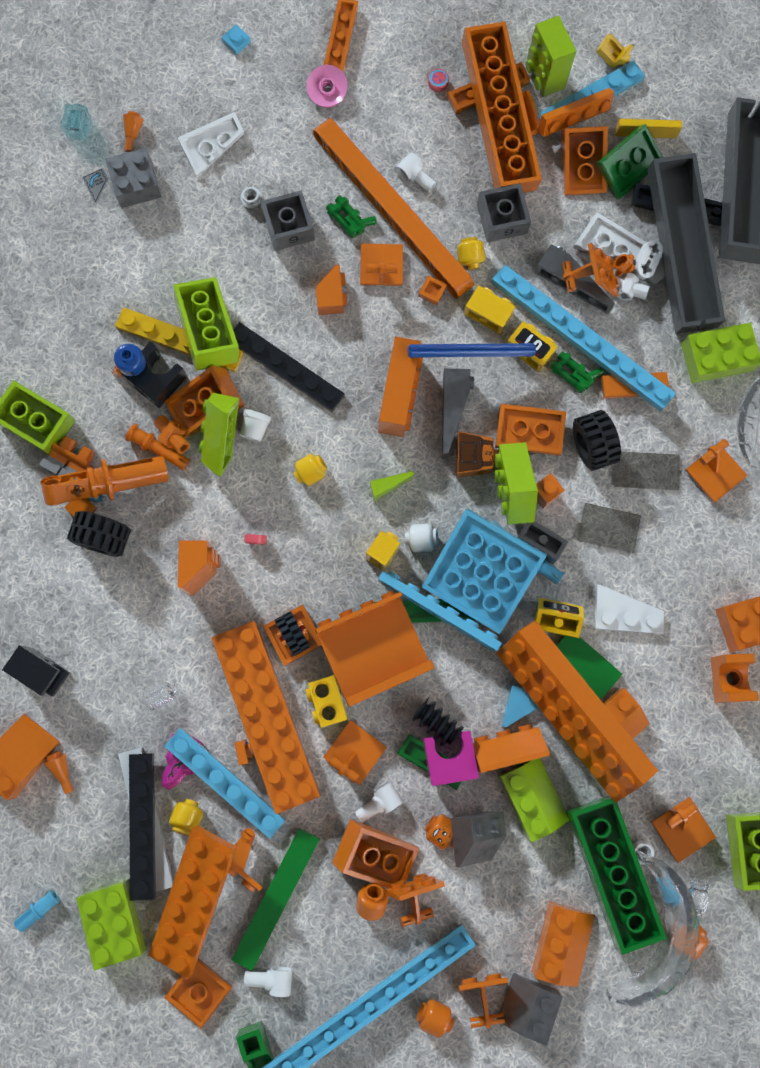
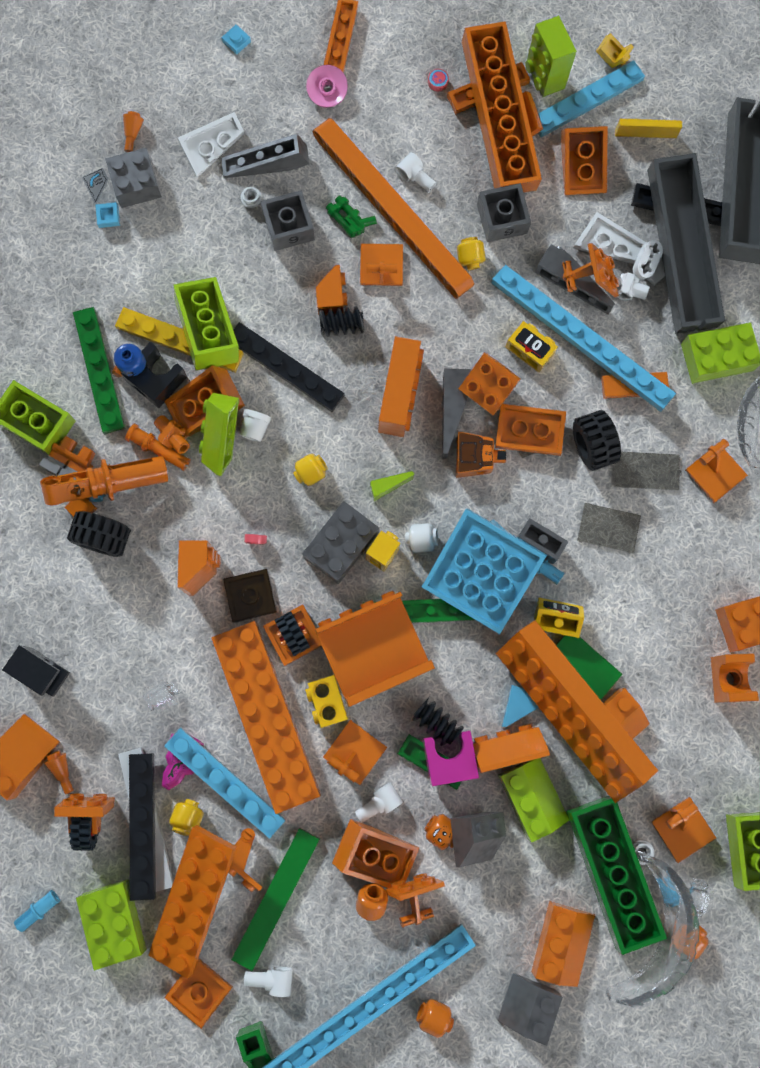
(76, 121): clear light blue brick -> none
(84, 818): none -> orange plate
(99, 370): none -> green plate
(107, 215): none -> medium azure plate
(244, 752): orange plate -> none
(249, 595): none -> dark brown tile
(270, 157): none -> flat silver slope
(341, 321): none -> black piece
(341, 542): none -> flat silver brick
(432, 290): orange plate -> none
(446, 615): medium azure plate -> none
(471, 350): blue axle -> none
(472, 983): orange plate -> none
(489, 309): yellow brick -> none
(489, 383): none -> orange plate
(516, 483): lime brick -> none
(548, 490): orange brick -> none
(575, 112): orange plate -> none
(580, 378): green piece -> none
(624, 264): orange plate -> none
(625, 614): white wing -> none
(629, 161): green tile -> none

